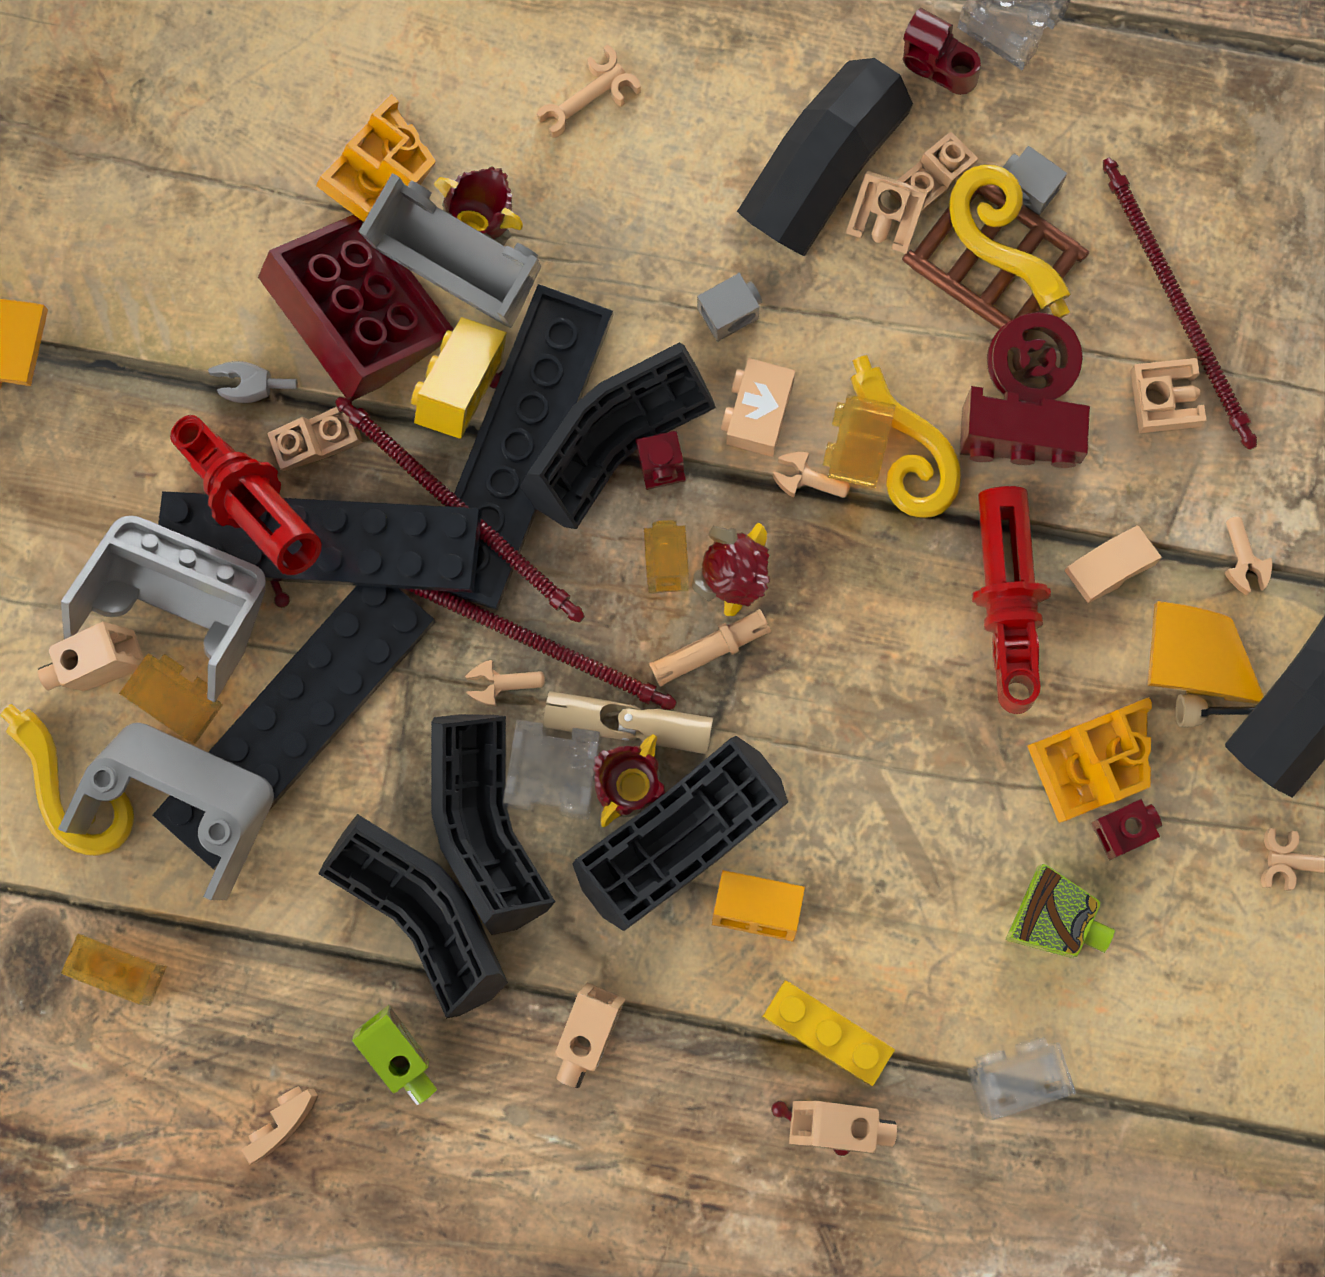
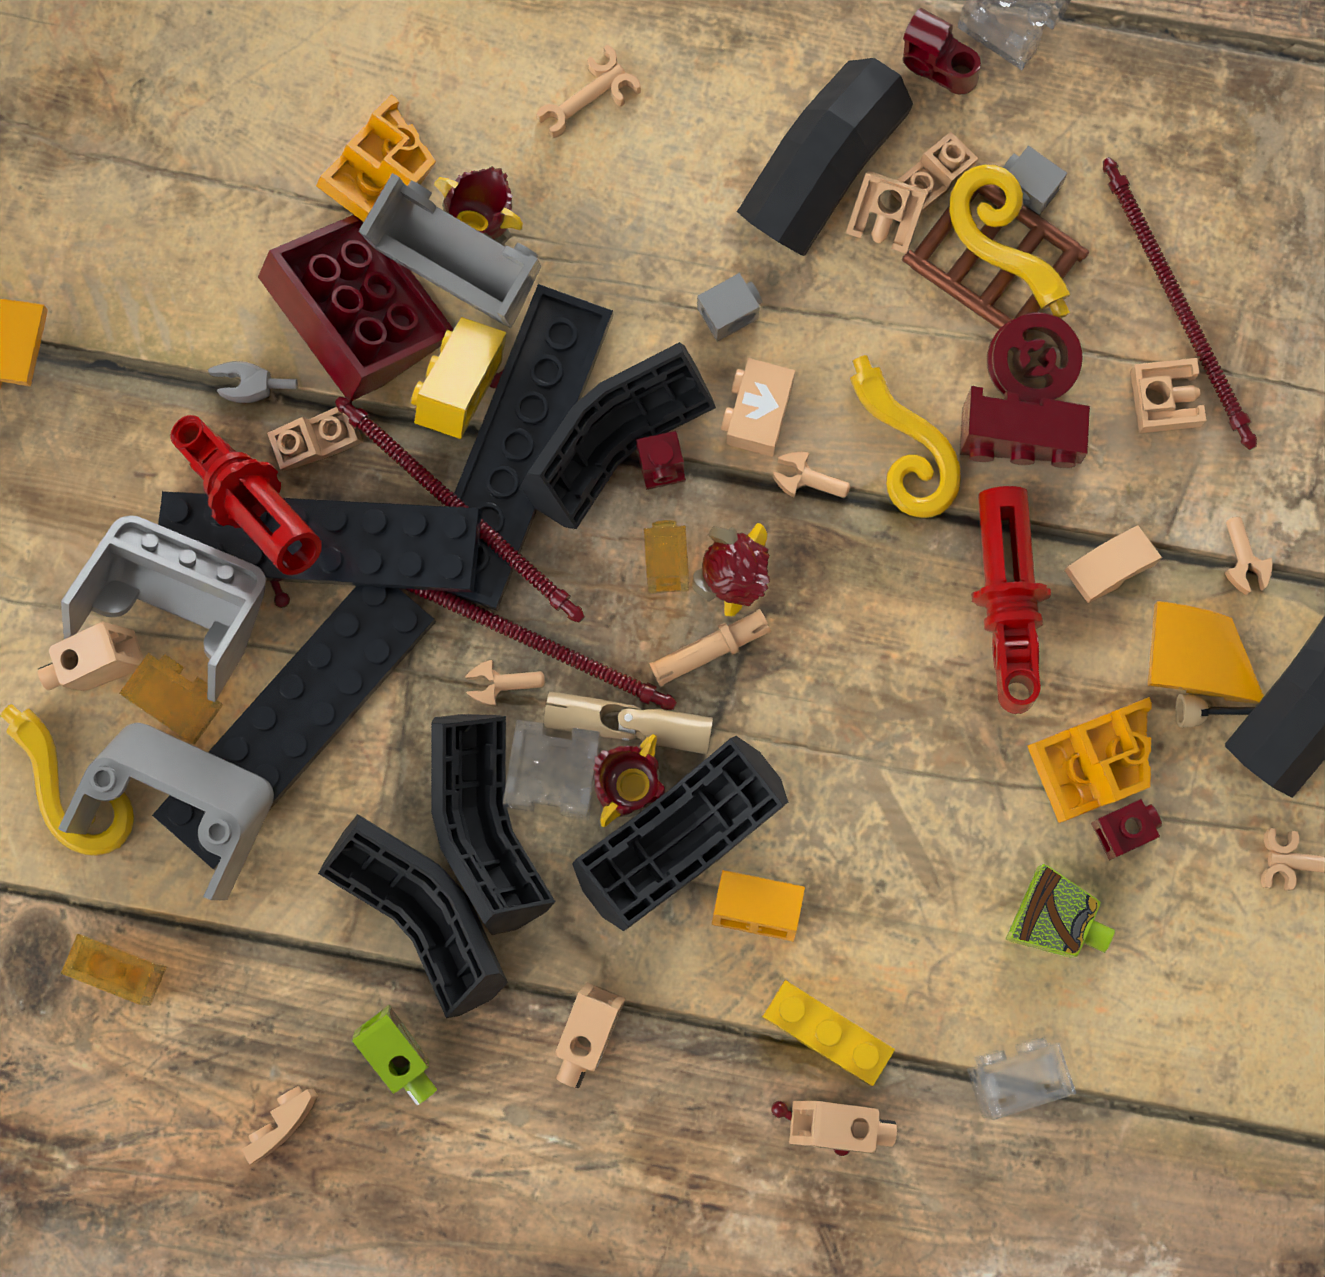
(860, 440): clear yellow brick -> none

